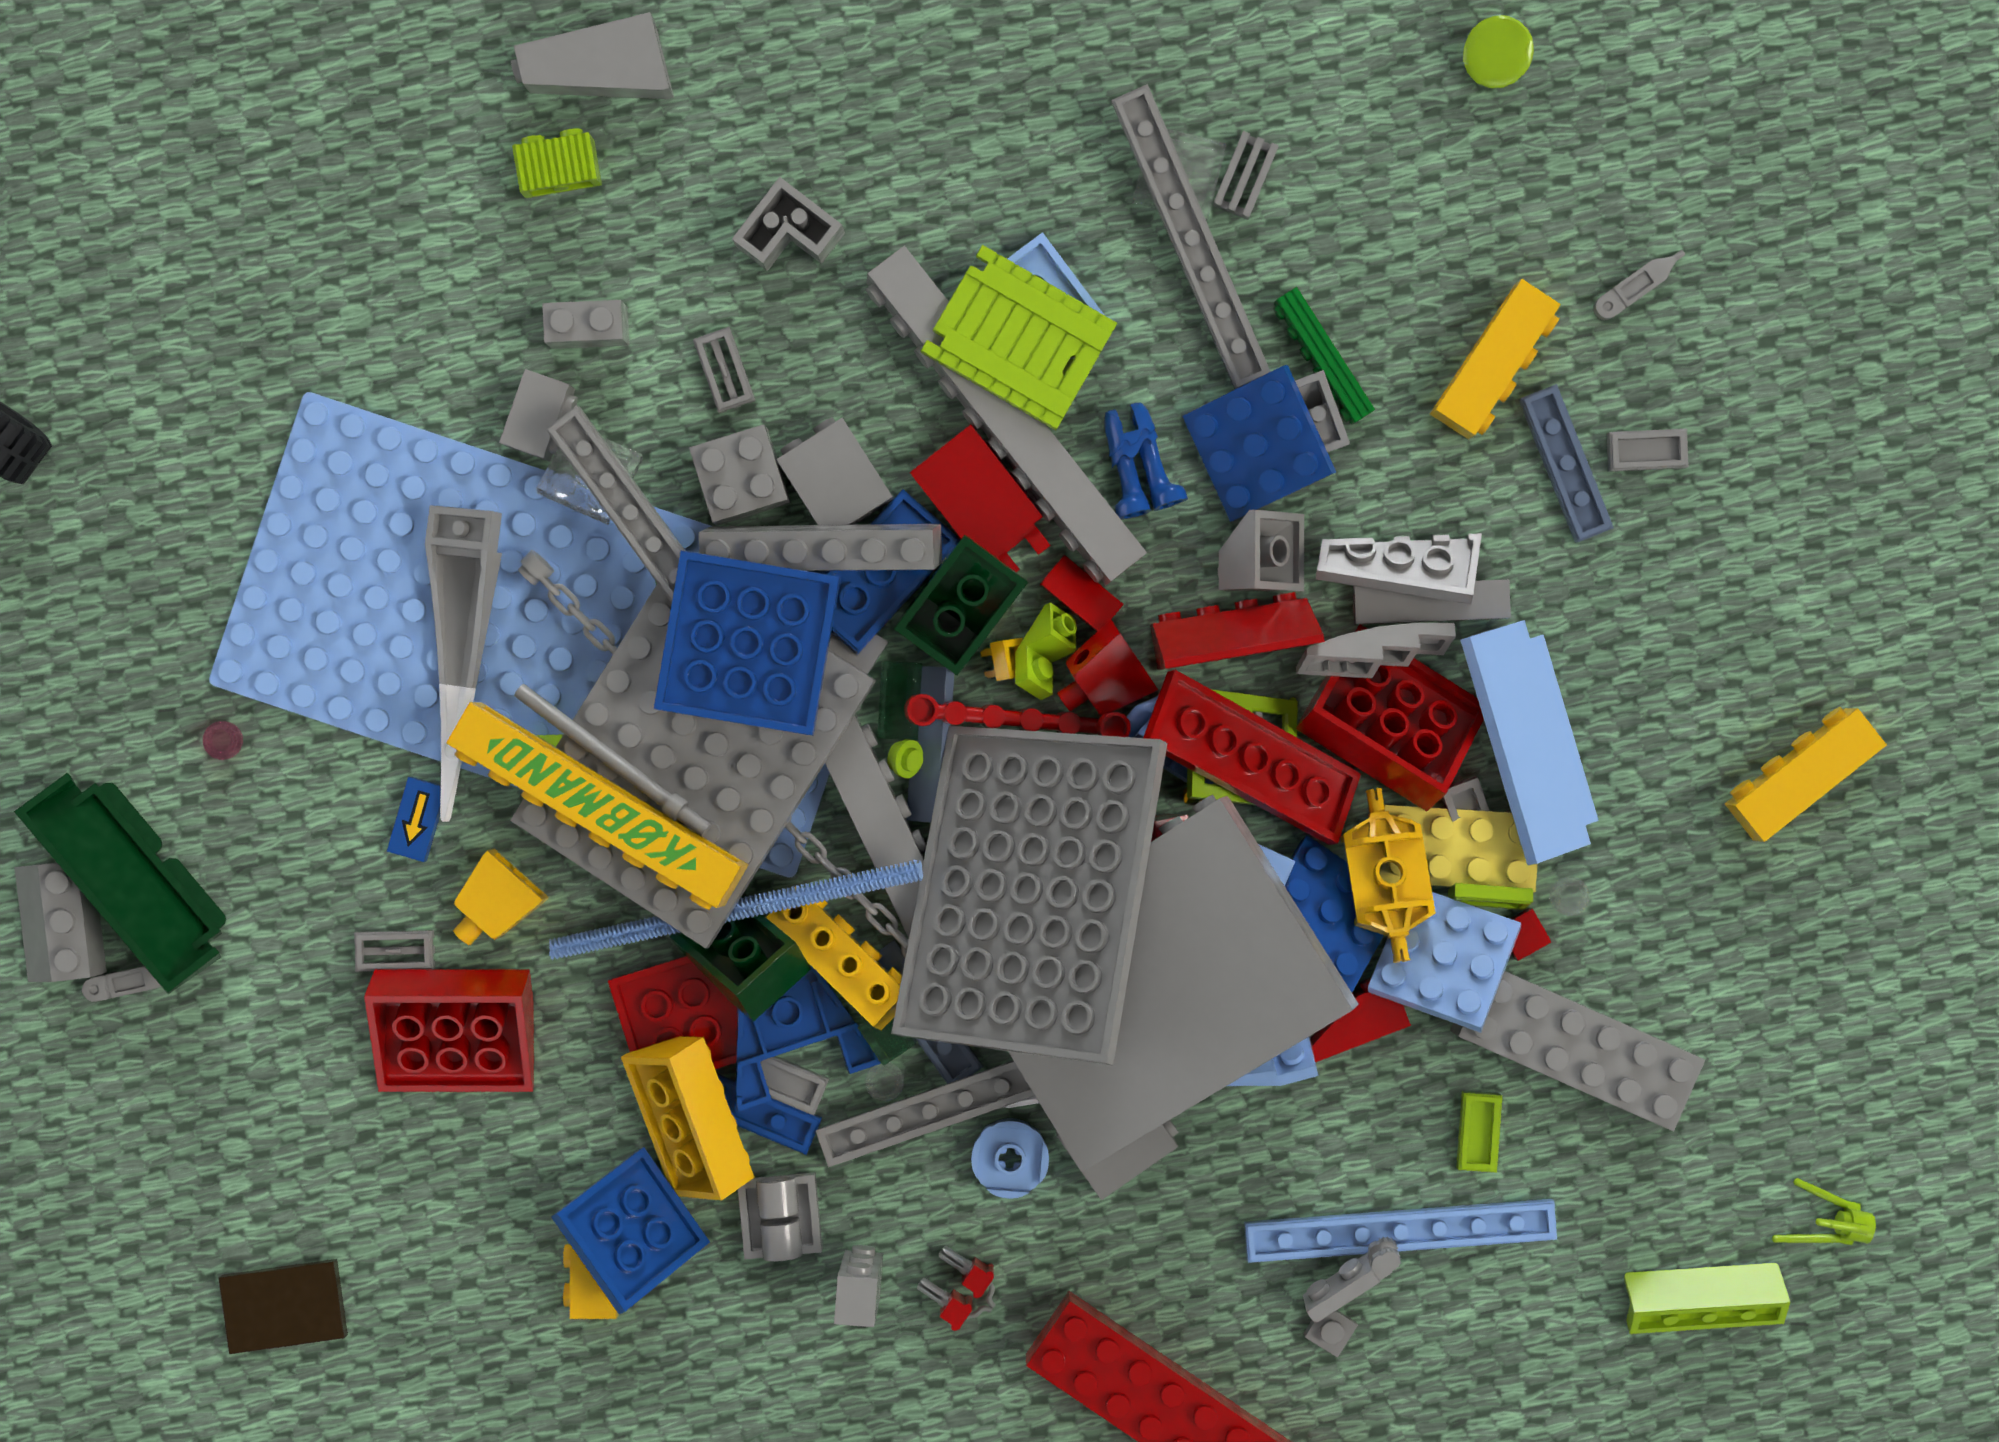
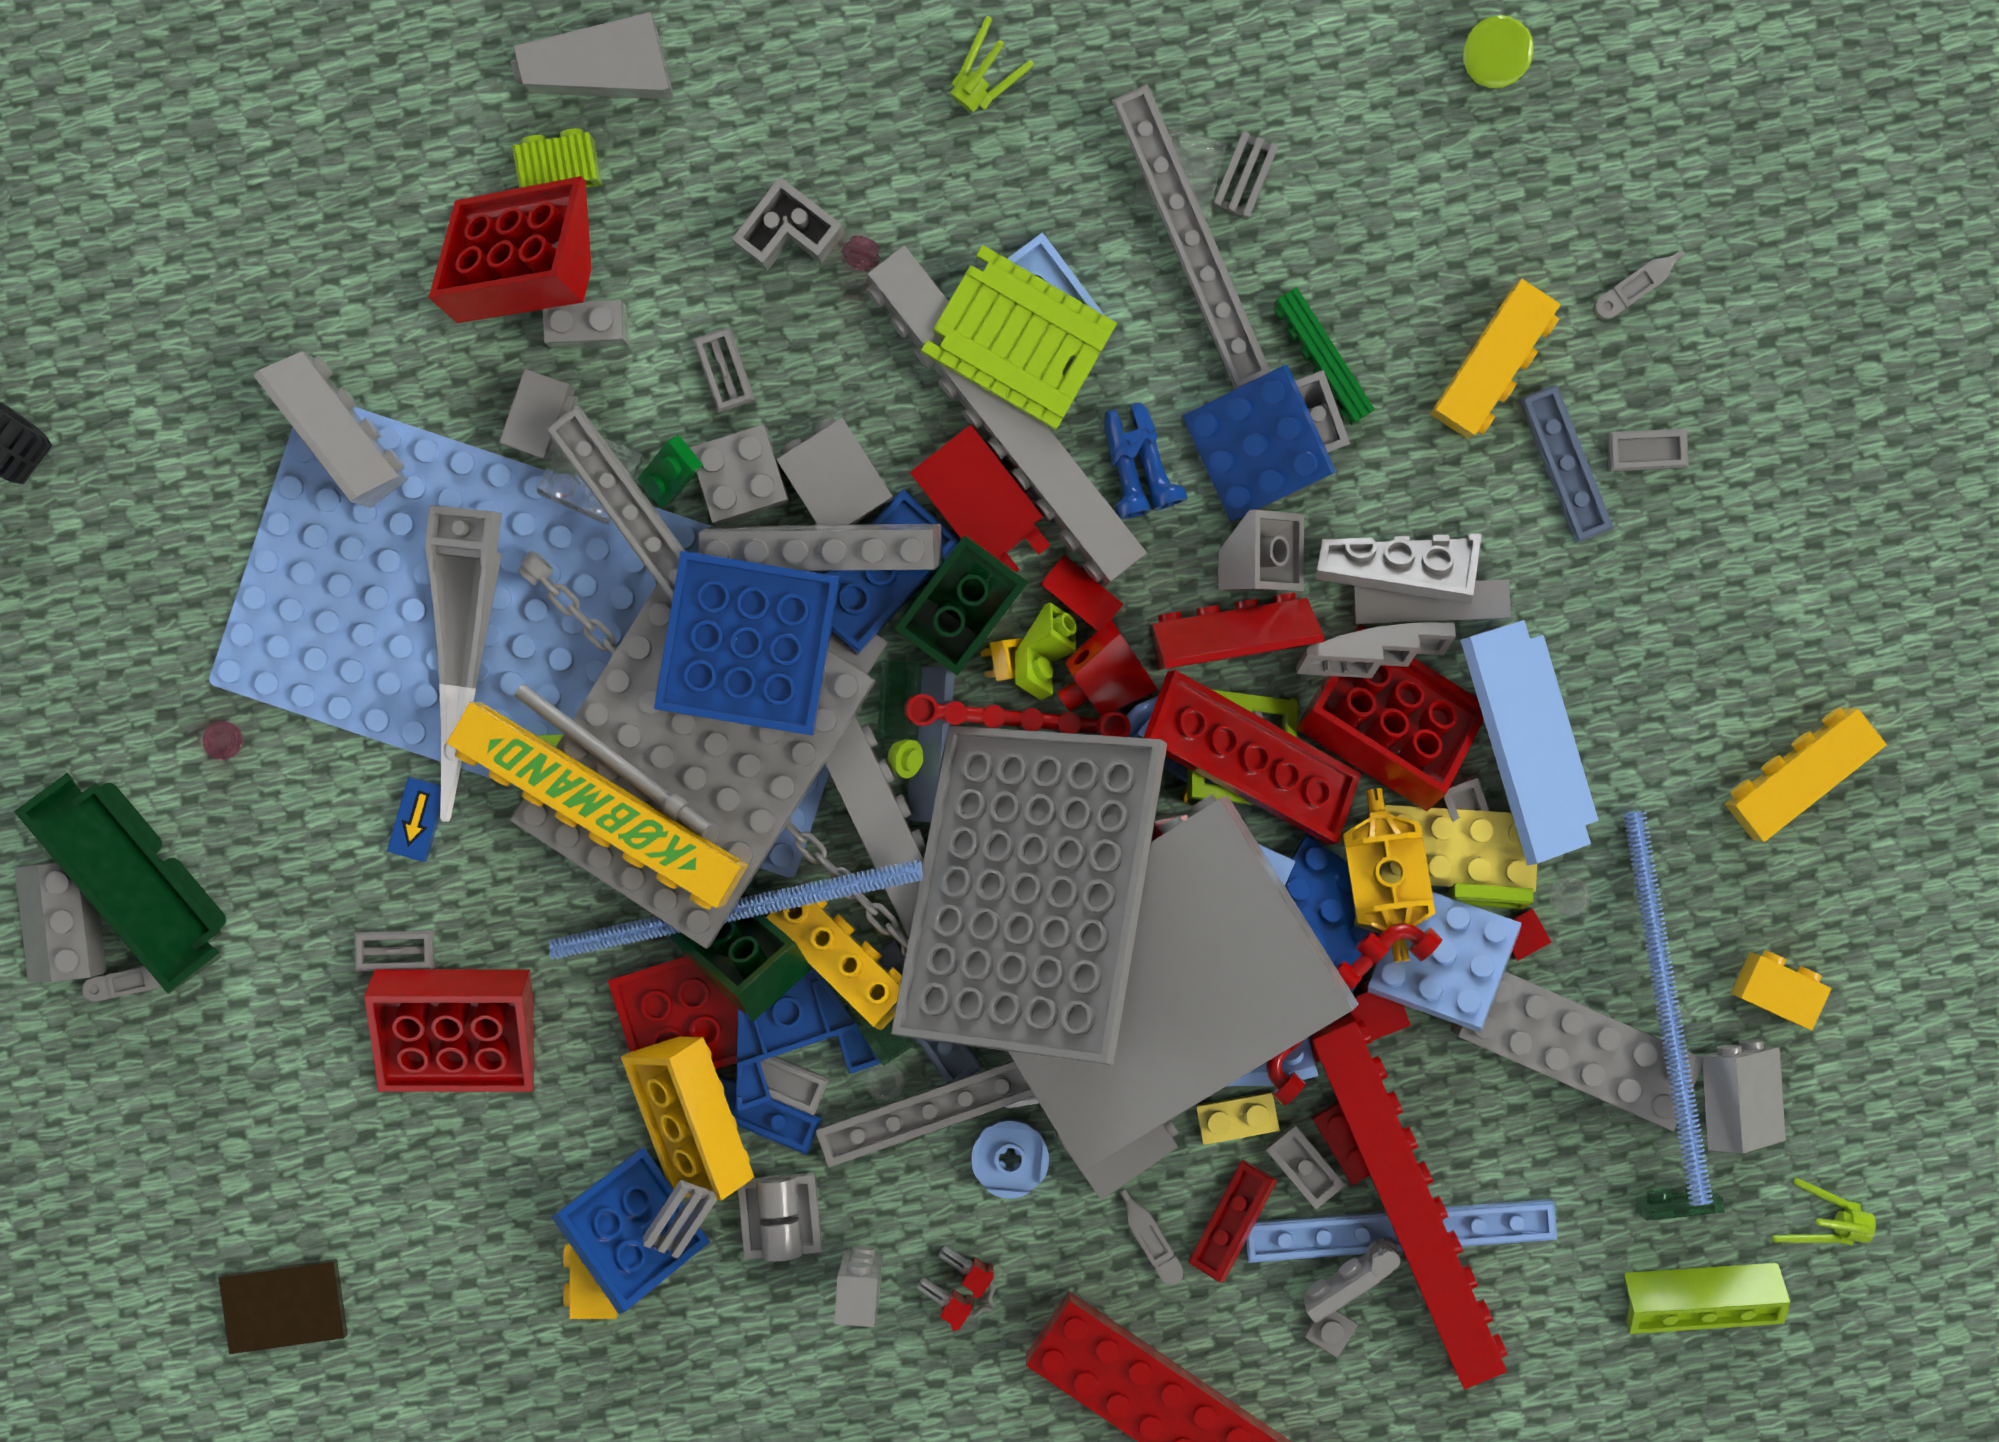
(332, 428): none -> light grey slope
(495, 898): yellow torso -> none
(515, 252): none -> red slope
(667, 1242): none -> light grey tile
(670, 471): none -> green plate
(861, 252): none -> clear pink plate
(971, 88): none -> lime plant
(1152, 1241): none -> light grey piece
(1232, 1221): none -> red tile
(1237, 1117): none -> light yellow plate
(1304, 1166): none -> light grey plate
(1340, 1141): none -> red plate
(1372, 951): none -> red bar
(1408, 1202): none -> red brick
(1479, 1131): lime tile -> none
(1664, 1205): none -> clear green plate
(1666, 1001): none -> light blue axle
(1743, 1097): none -> light grey brick
(1780, 990): none -> yellow brick

